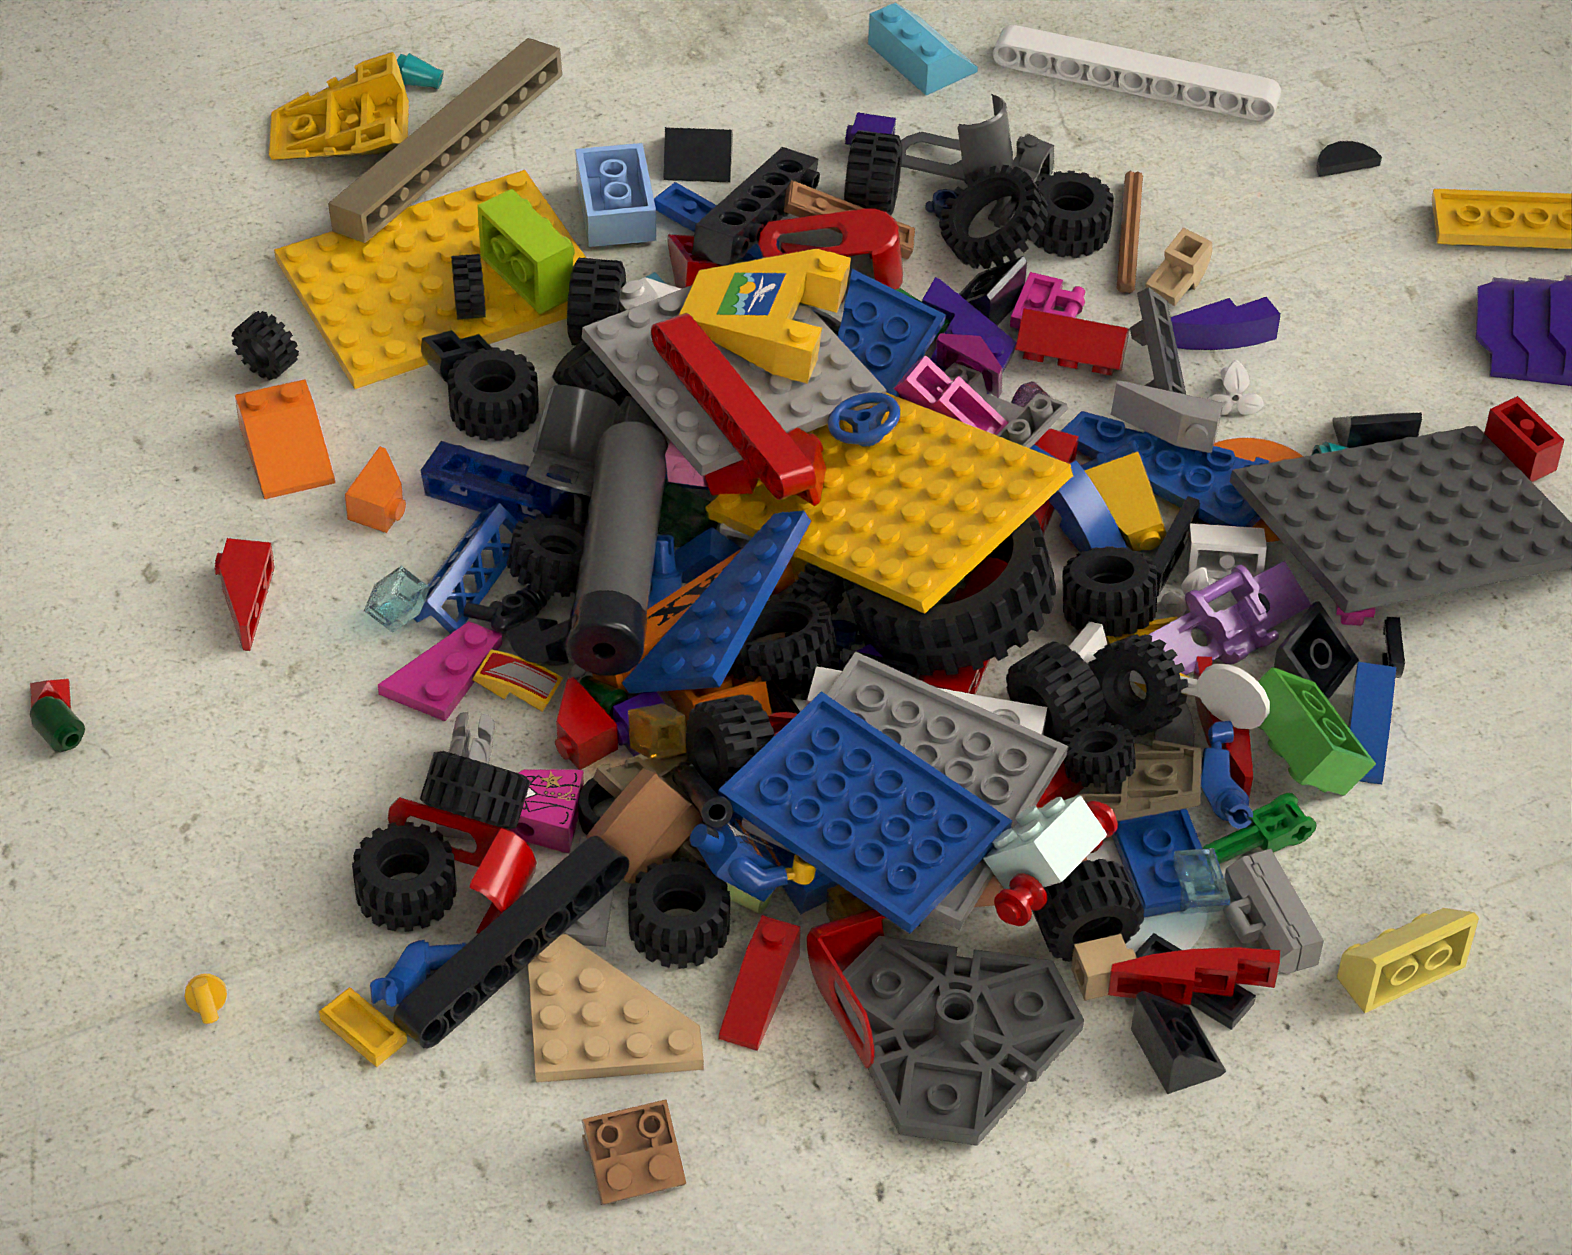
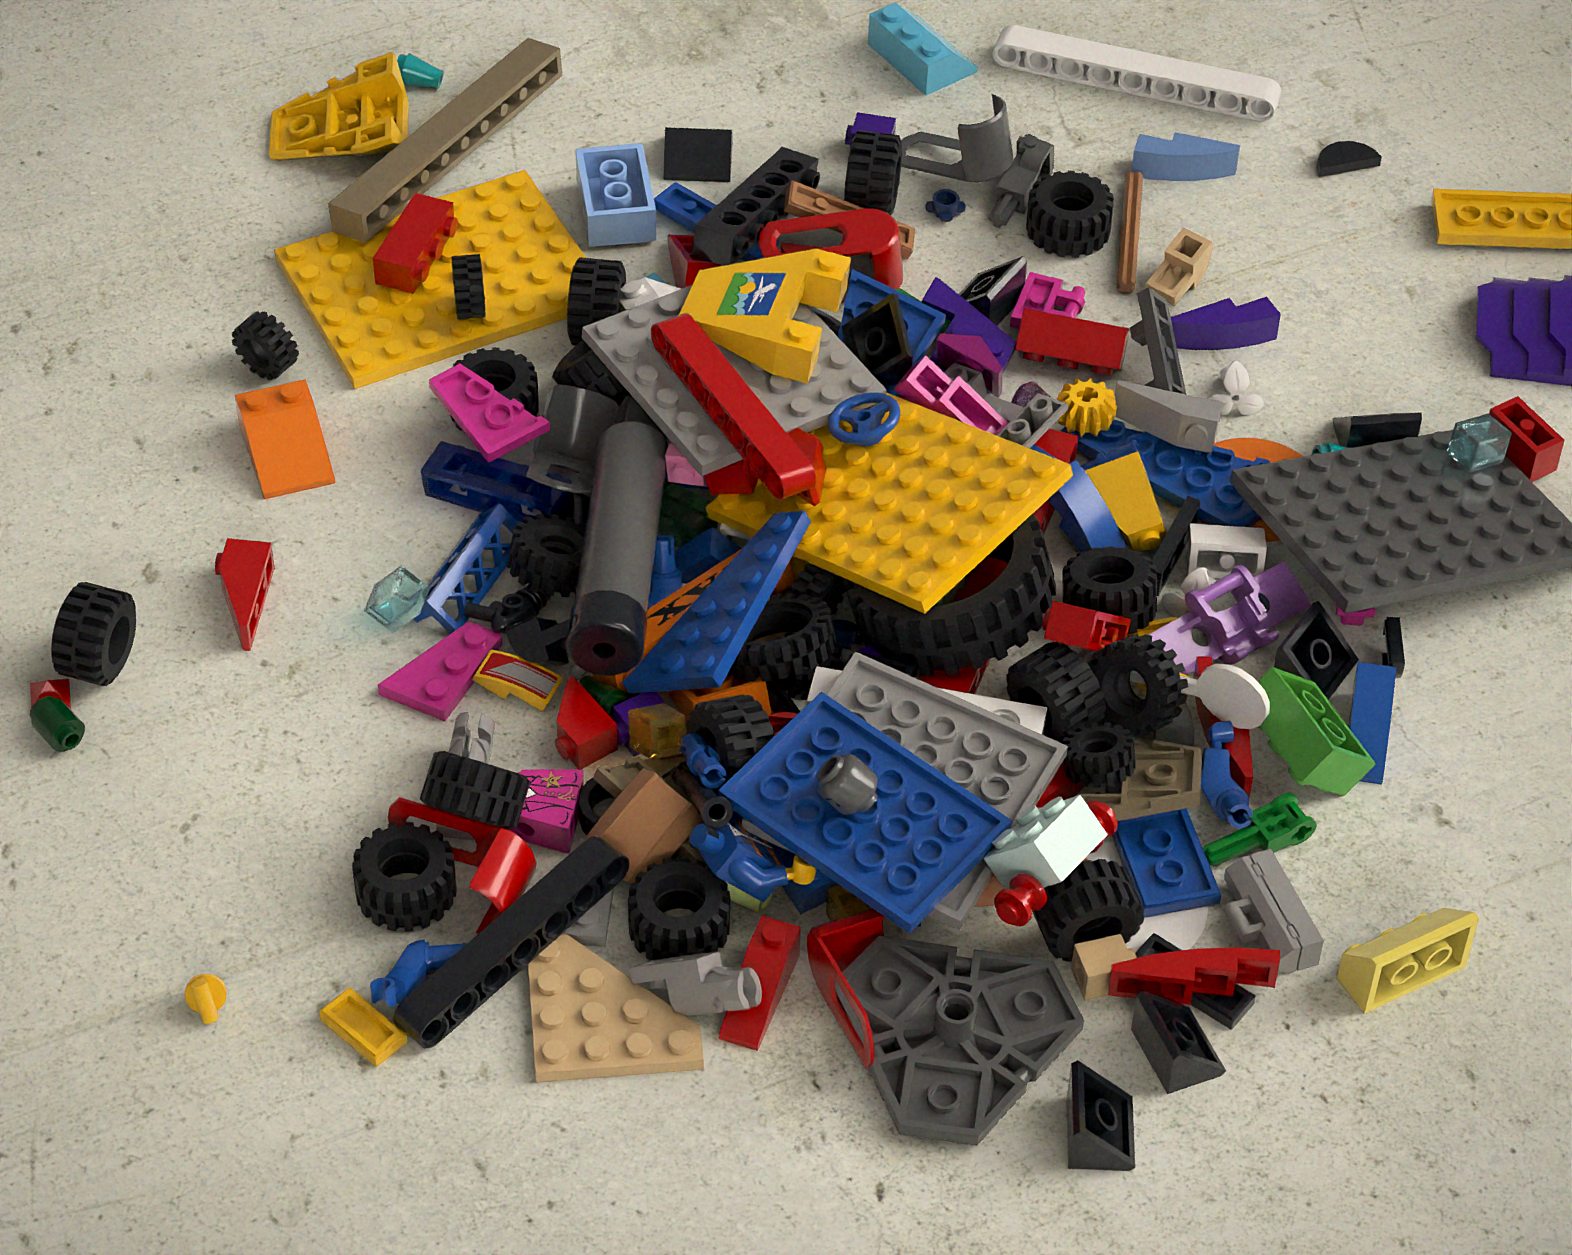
(93, 633): none -> black tyre
(376, 494): orange slope -> none
(414, 243): none -> red brick
(446, 348): black brick -> none
(484, 414): none -> dark pink wing
(525, 250): lime brick -> none
(633, 1151): medium nougat plate -> none
(700, 983): none -> light grey plate
(702, 760): none -> blue pin
(847, 784): none -> dark grey head
(881, 340): none -> black slope
(1006, 239): black tyre -> none
(1083, 626): none -> red slope
(1089, 407): none -> yellow gear
(1098, 1122): none -> black slope
(1184, 158): none -> medium blue slope
(1200, 881): clear light blue slope -> none
(1479, 442): none -> clear light blue brick

